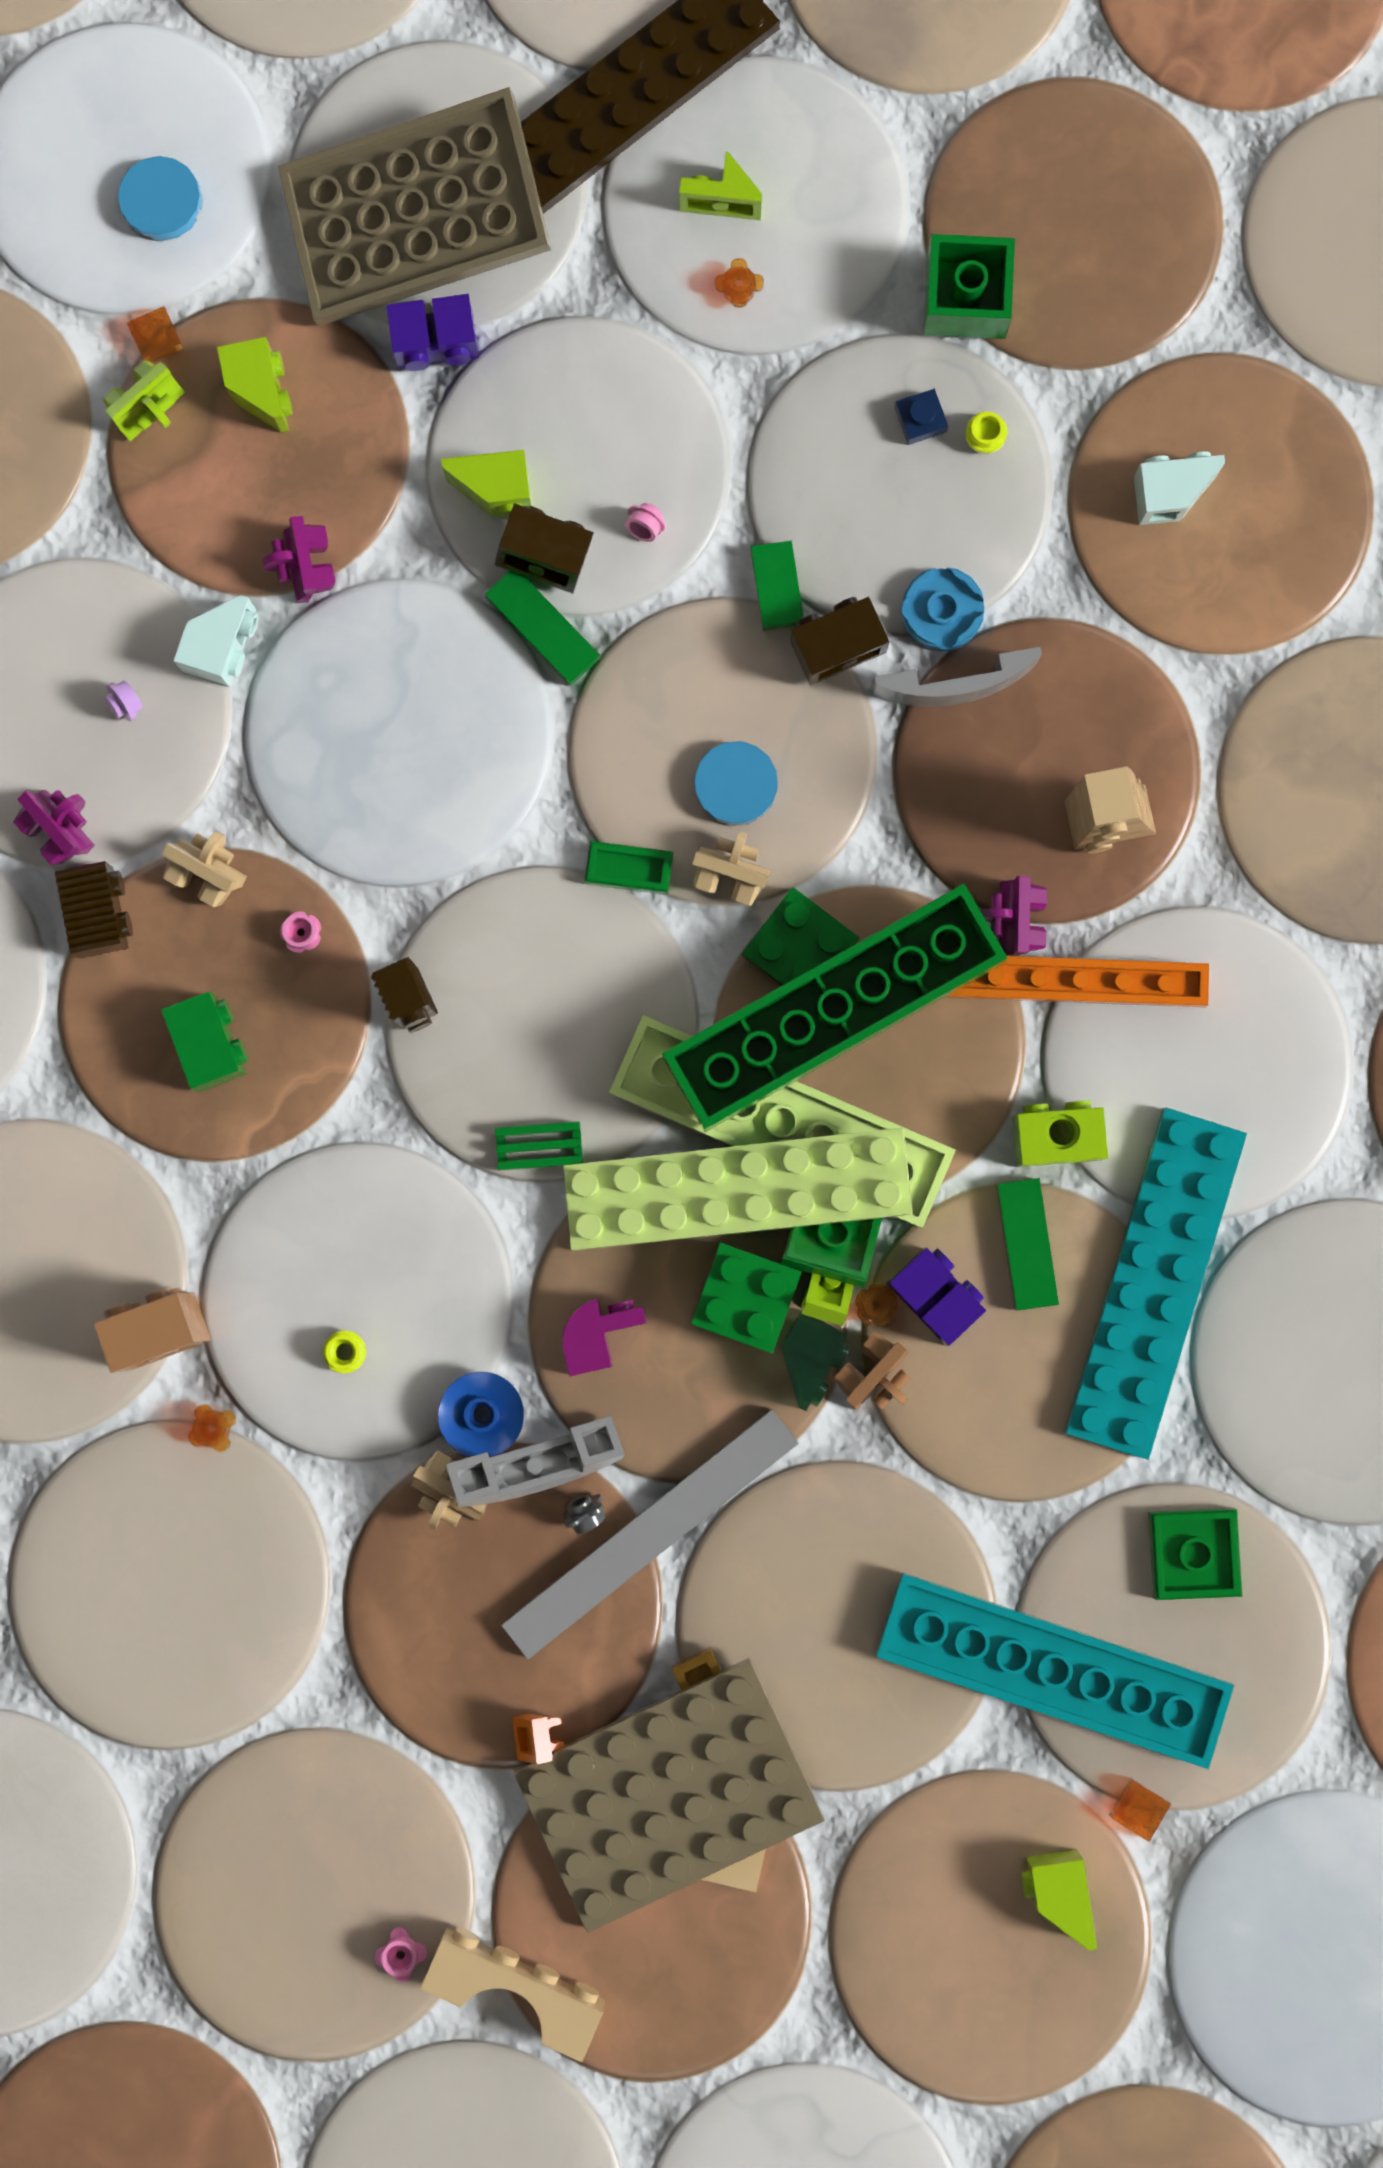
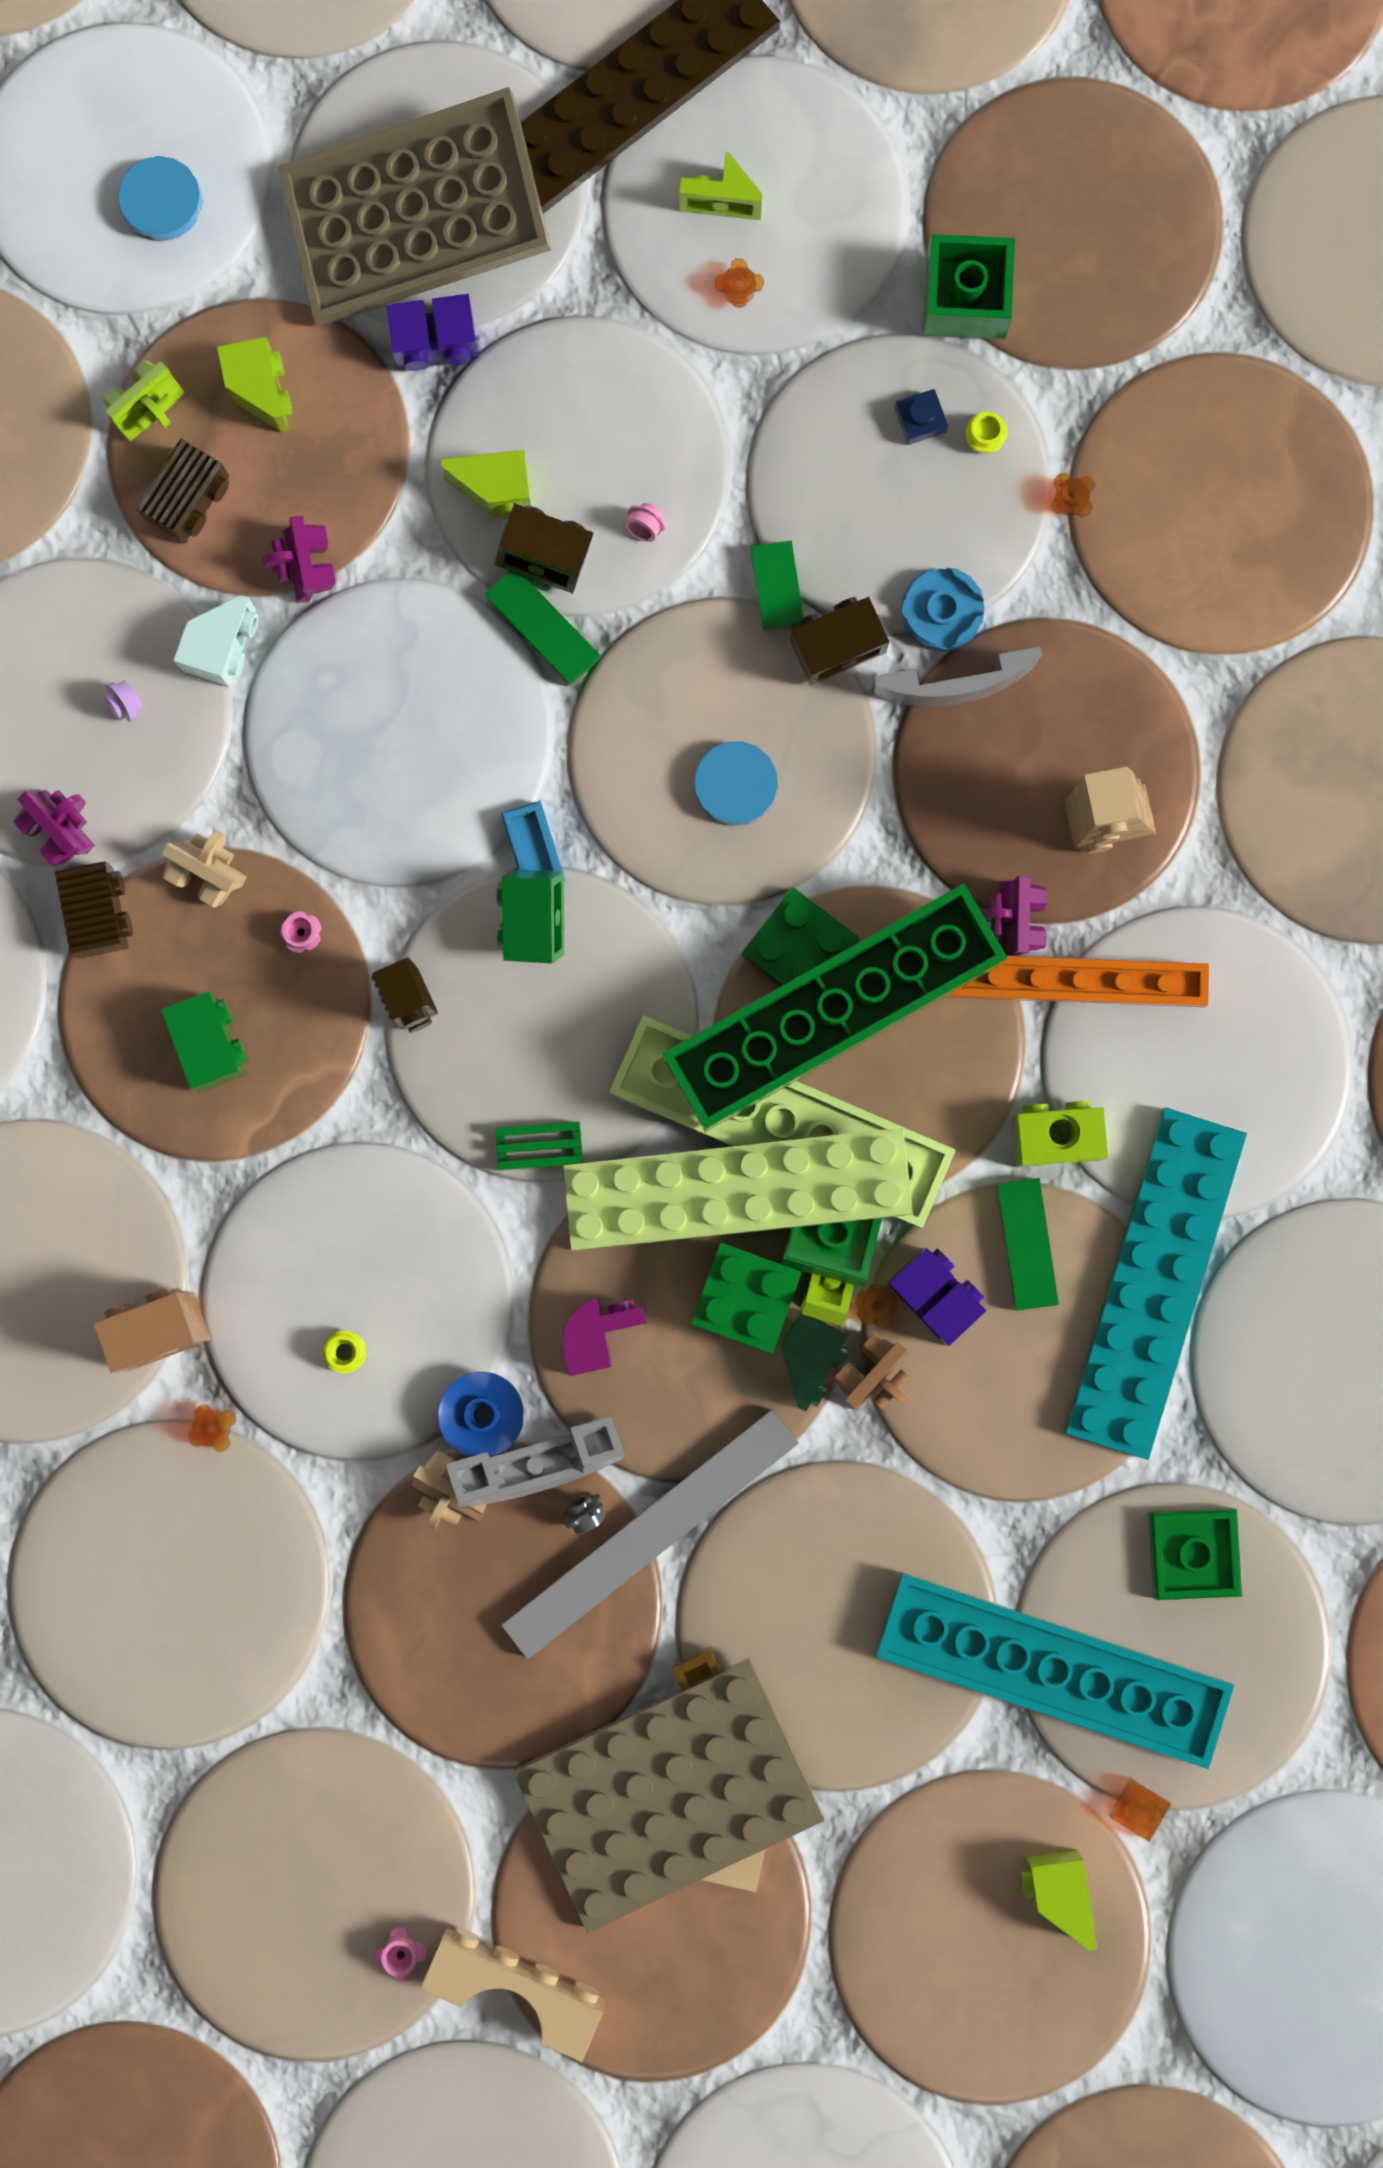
(155, 335): clear orange plate -> none
(183, 492): none -> dark brown brick
(531, 838): none -> dark azure tile
(531, 916): none -> green brick
(533, 1738): orange tile -> none
(629, 867): green tile -> none
(712, 864): tan hips -> none
(1070, 506): none -> clear orange plate
(1171, 487): light aqua slope -> none

